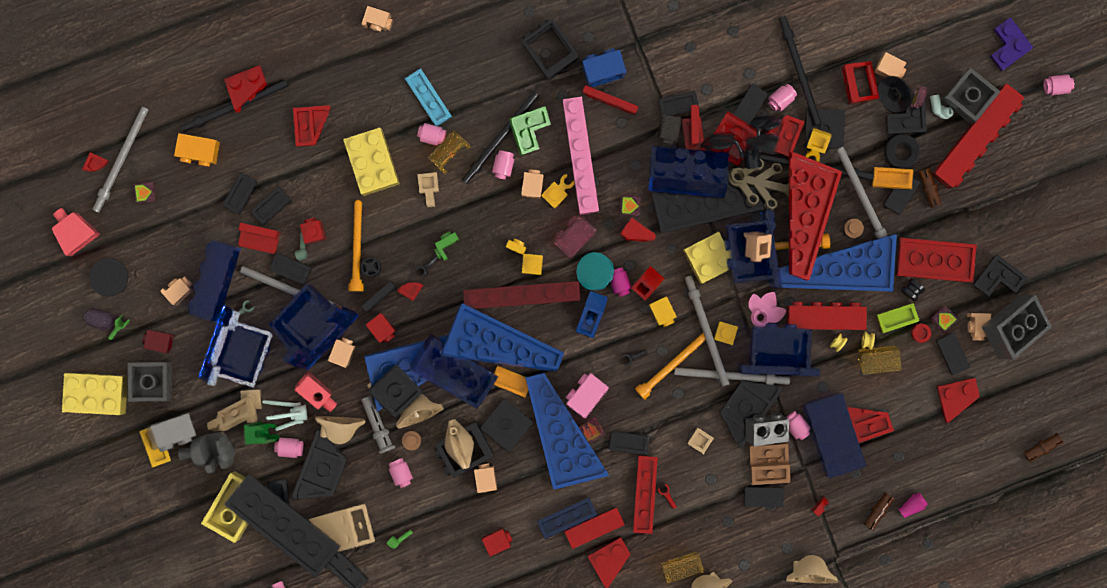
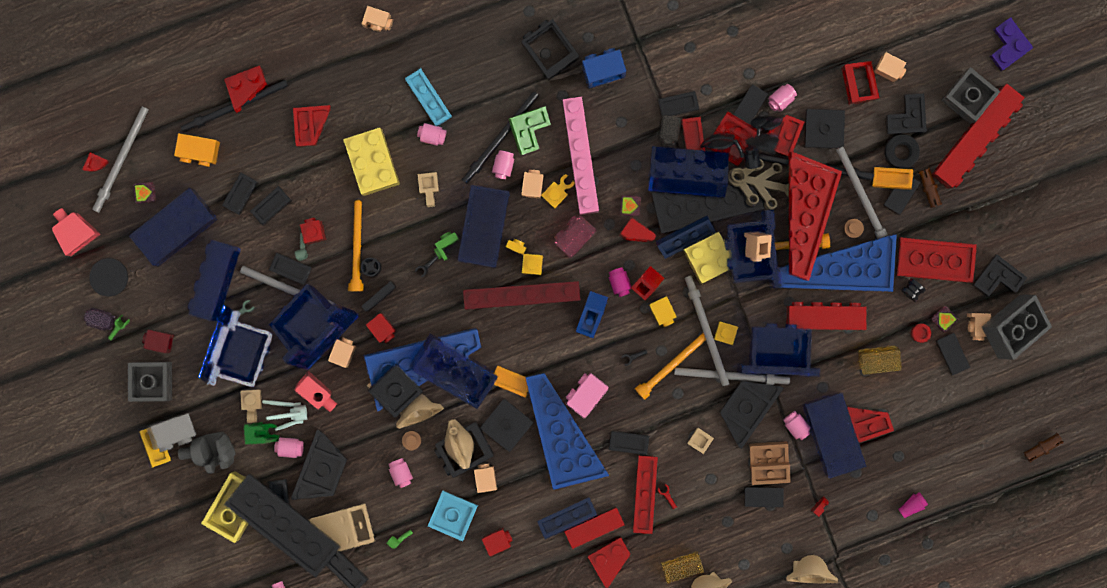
(94, 393): light yellow brick -> none
(173, 227): none -> clear blue brick
(178, 290): light nougat brick -> none
(232, 415): tan hinge -> none
(258, 238): red panel -> none
(339, 429): tan hat -> none
(380, 433): light grey pin -> none
(410, 290): red tile -> none
(447, 150): clear yellow hinge -> none
(452, 515): none -> medium azure plate
(483, 226): none -> clear blue brick
(489, 340): blue wing -> none
(592, 430): tile -> none
(595, 271): teal tile -> none
(610, 100): red tile -> none
(685, 237): none -> dark blue plate
(694, 125): red tile -> none
(766, 307): bright pink plate -> none
(767, 433): dark grey brick -> none
(788, 36): black bar -> none
(818, 143): yellow plate -> none
(838, 342): light yellow bush -> none
(867, 340): light yellow bush -> none
(878, 511): reddish brown pin -> none
(895, 94): black dish -> none
(897, 318): lime tile -> none
(919, 97): clear pink tile -> none
(938, 109): light aqua arm -> none
(957, 397): red wing -> none
(1058, 84): bright pink brick -> none

